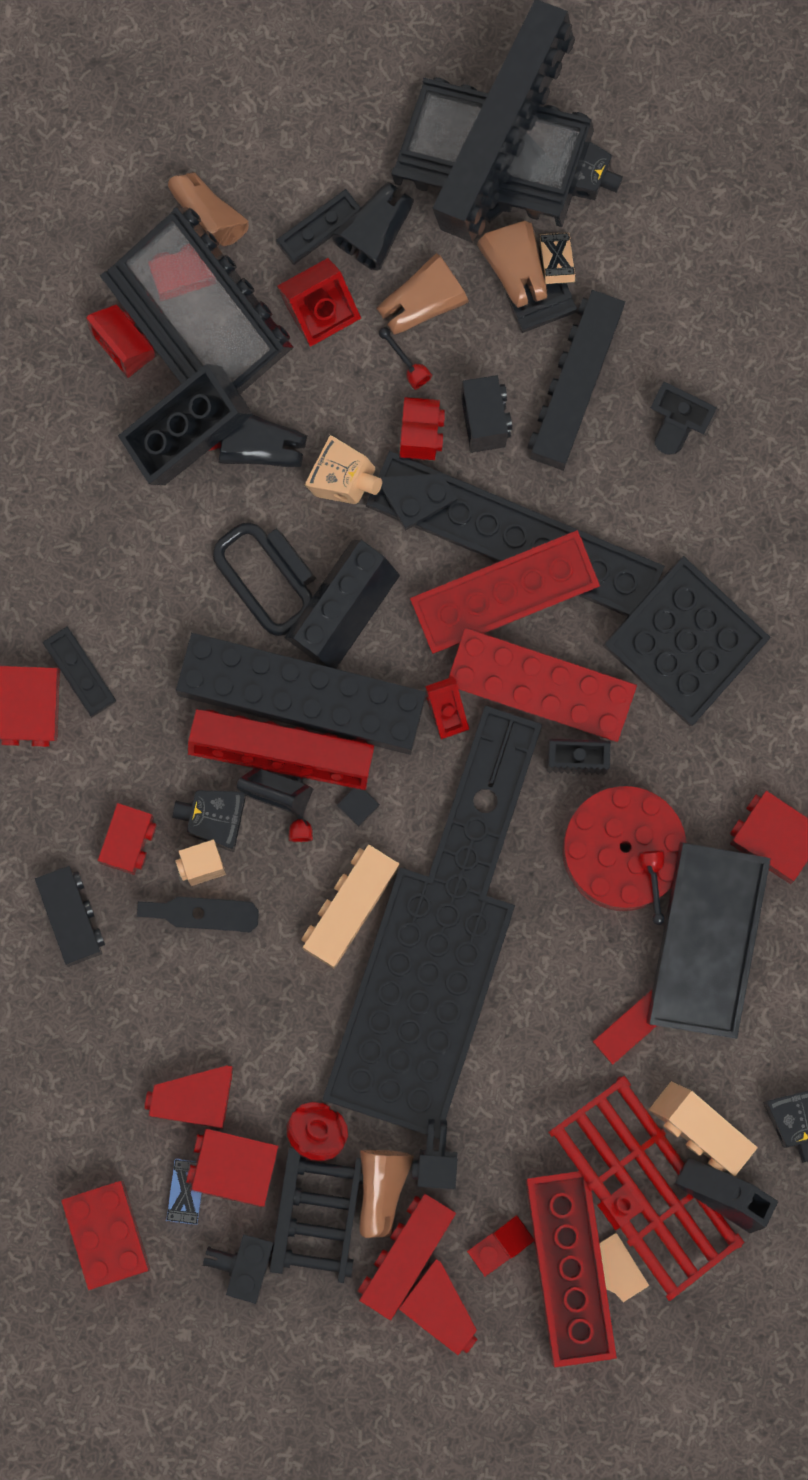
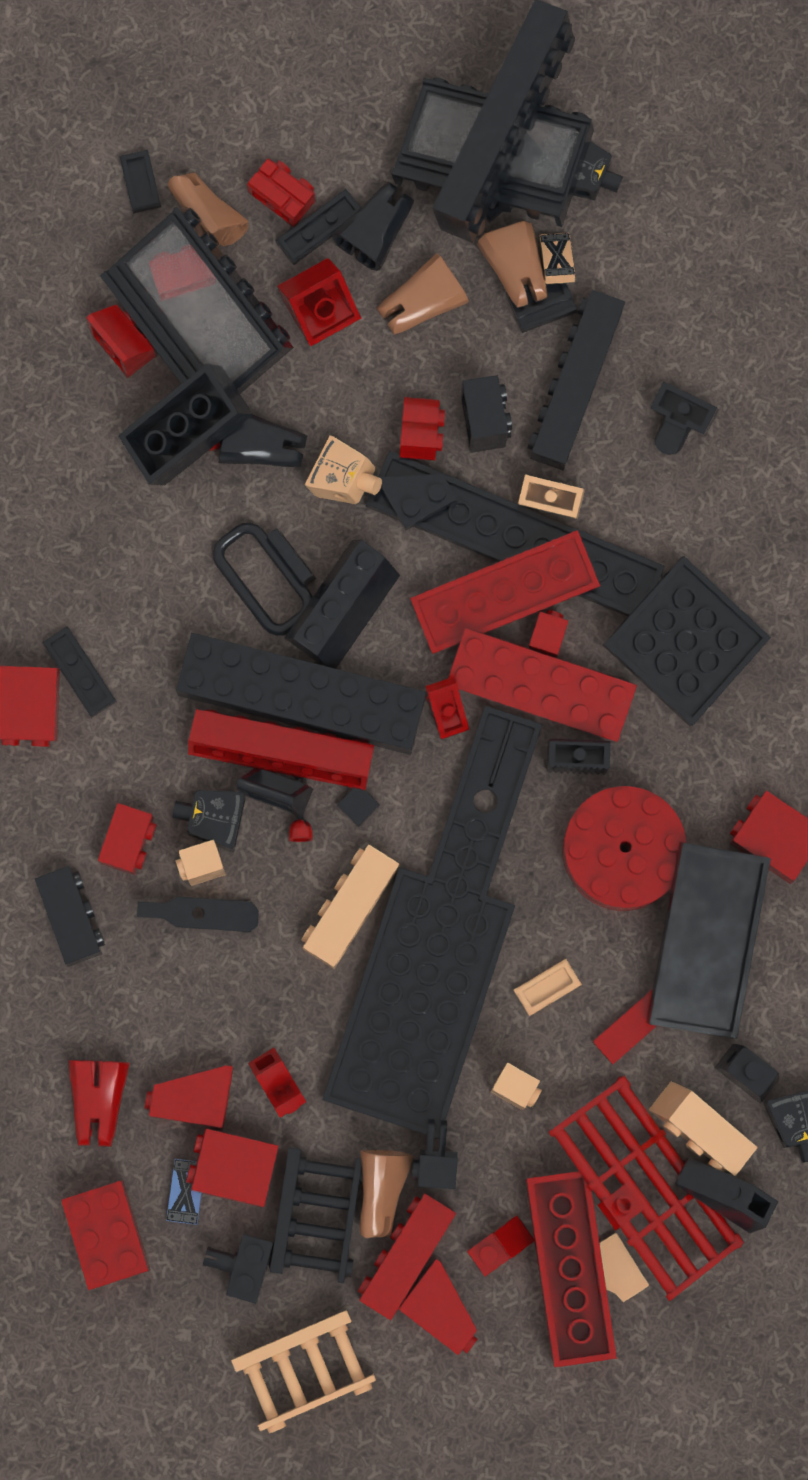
(97, 1098): none -> red piece
(140, 181): none -> black tile
(277, 1083): none -> red brick
(280, 1351): none -> light nougat fence
(281, 191): none -> red brick
(317, 1131): red tile -> none
(416, 374): hinge -> none
(516, 1087): none -> light nougat brick
(547, 987): none -> light nougat tile
(548, 633): none -> red brick
(551, 496): none -> light nougat brick
(653, 862): hinge -> none
(748, 1072): none -> black torso

